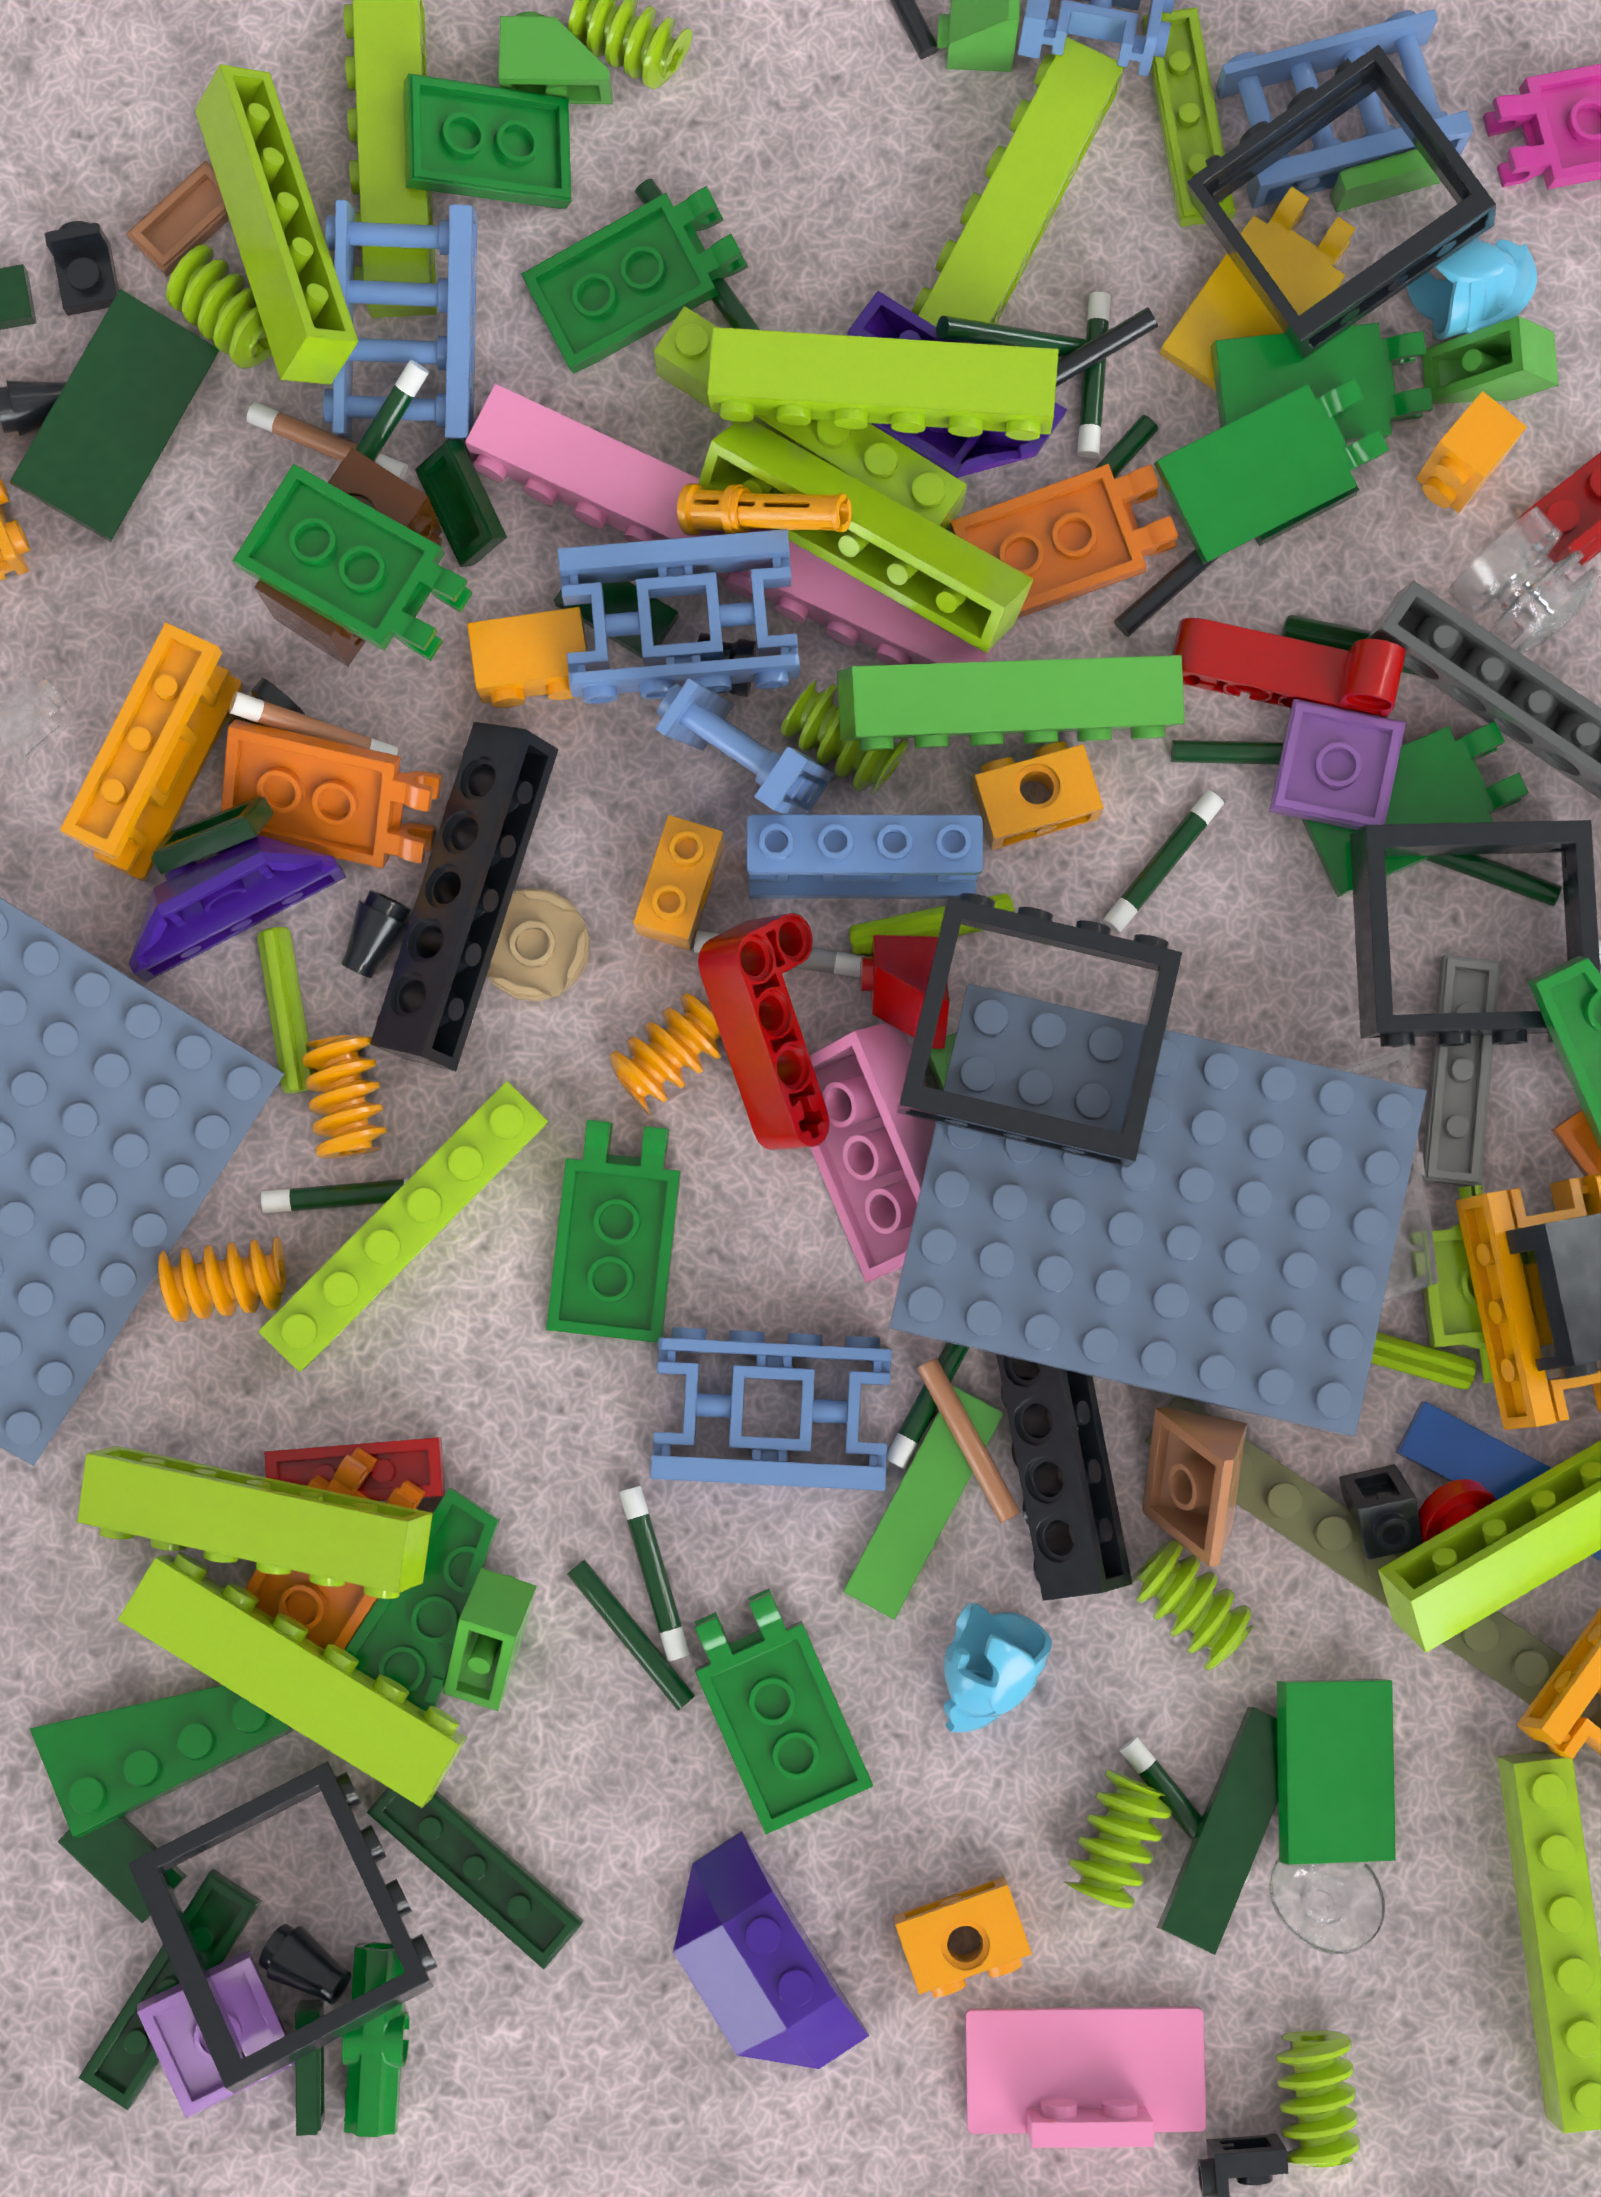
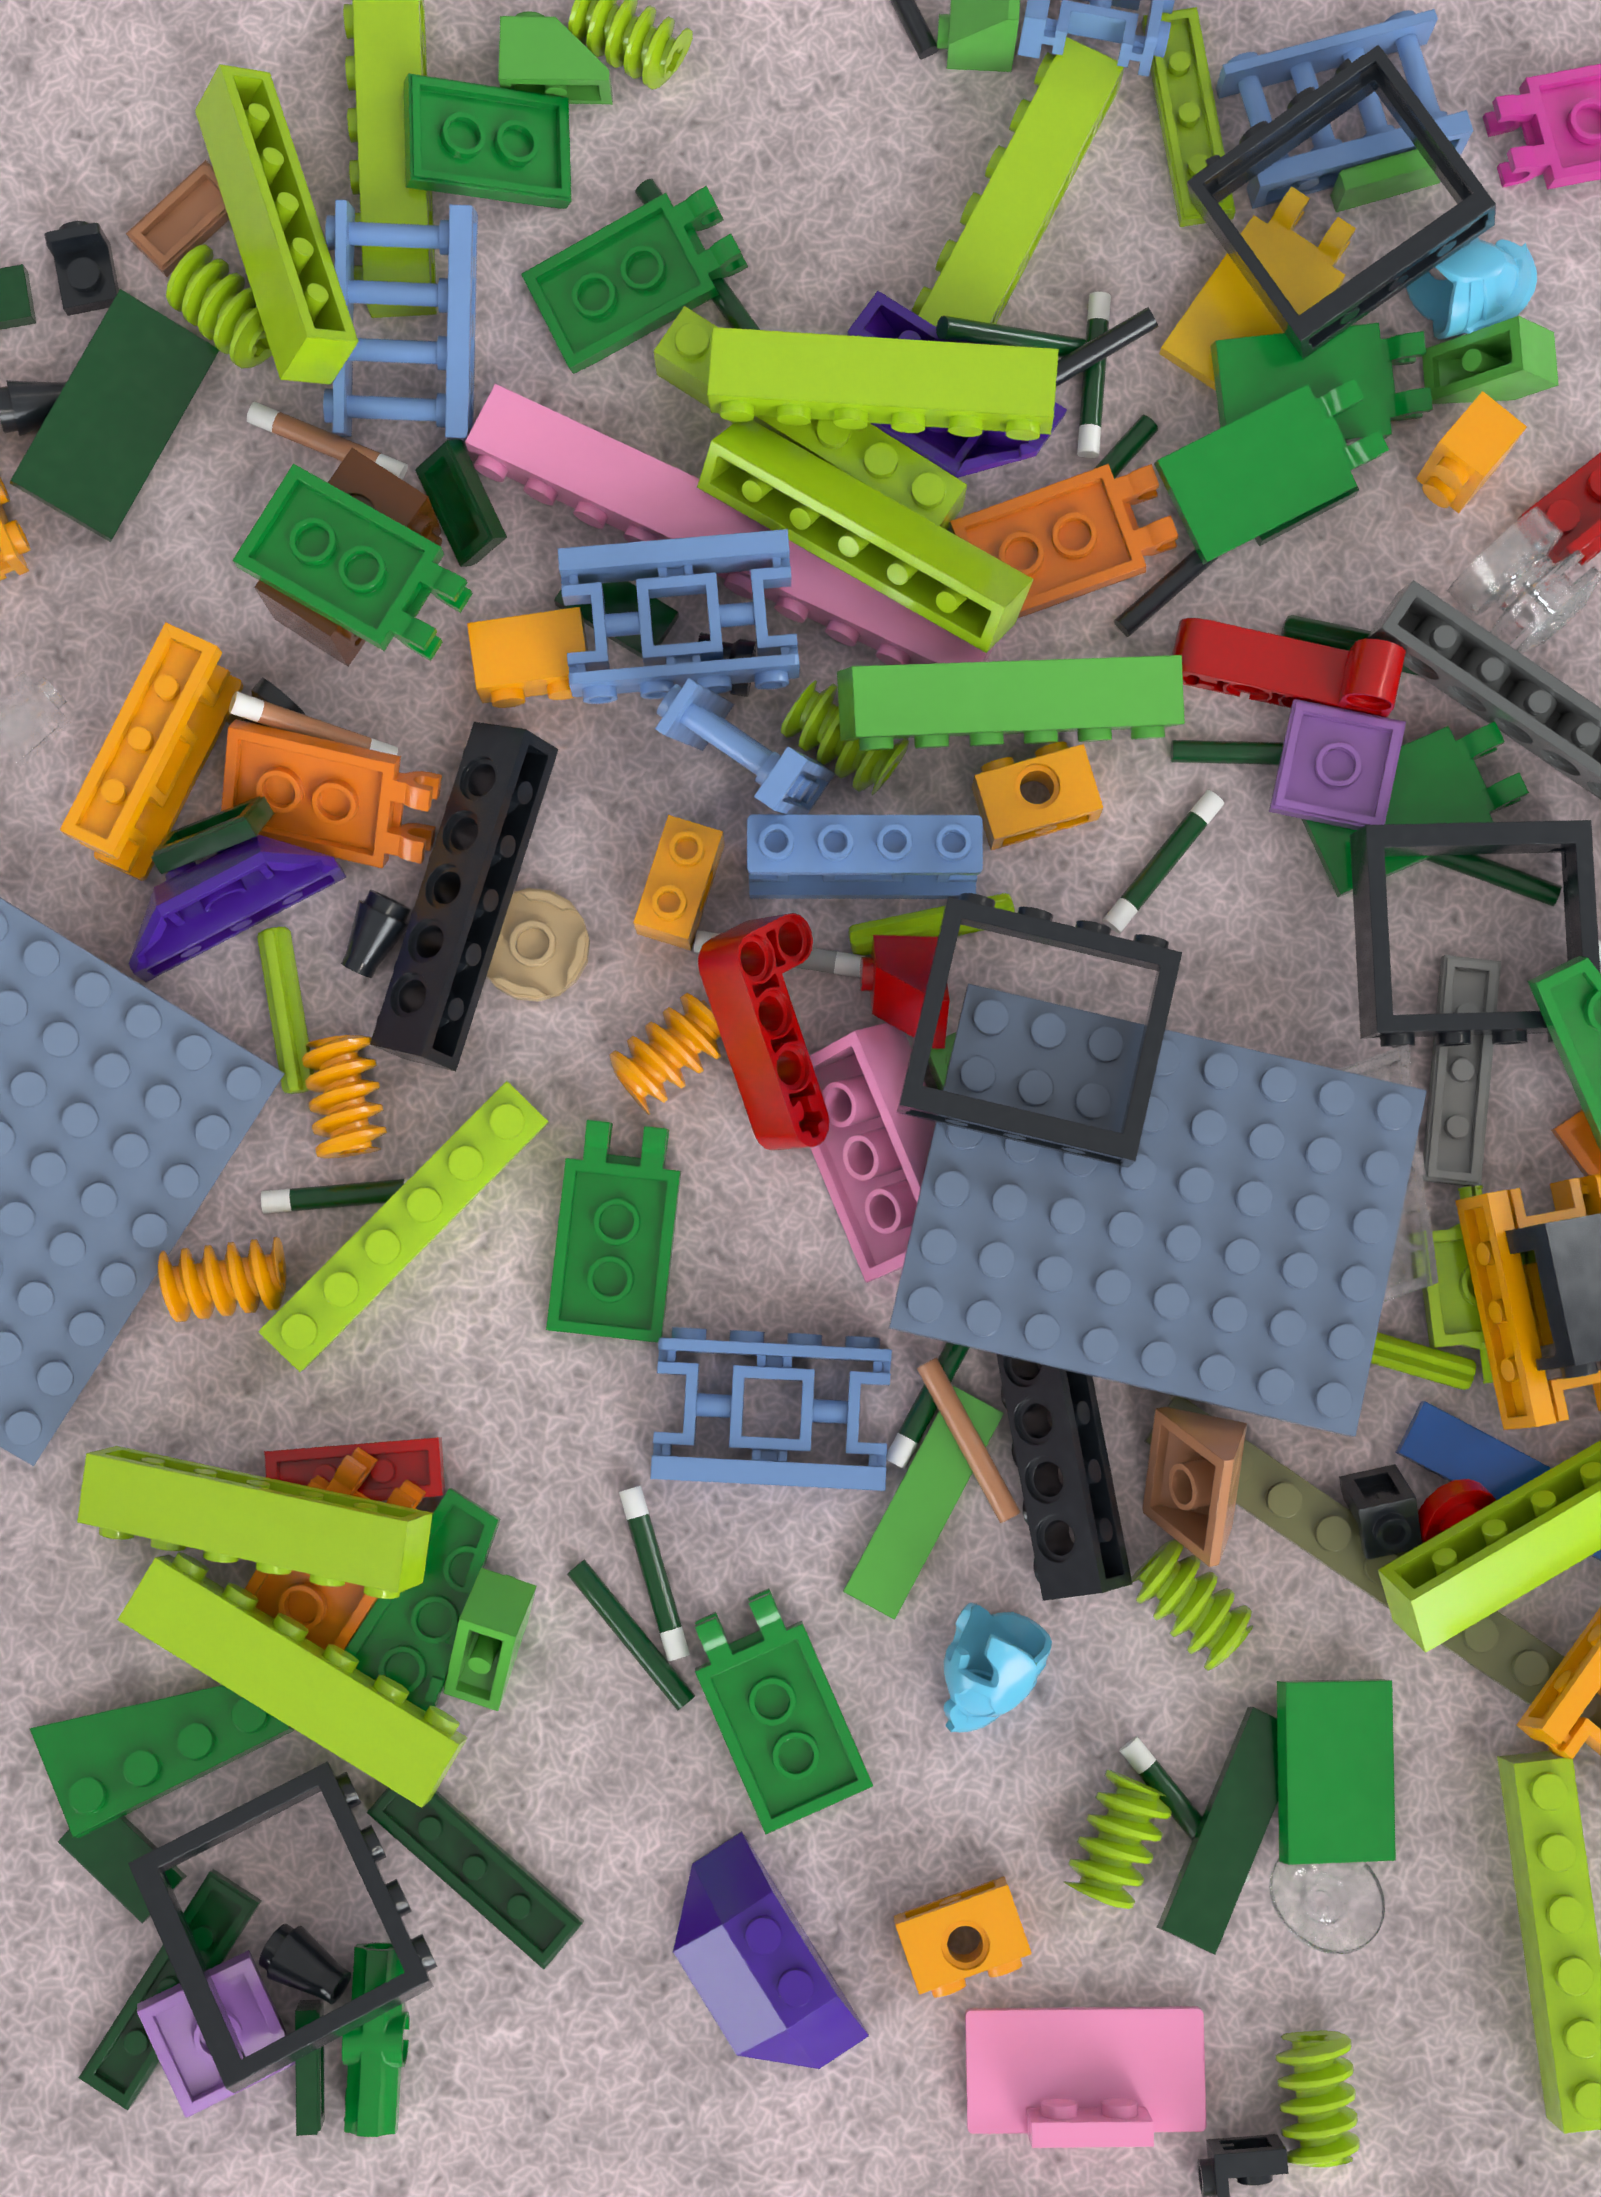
(392, 410): dark green bar -> none
(740, 510): light orange pin -> none

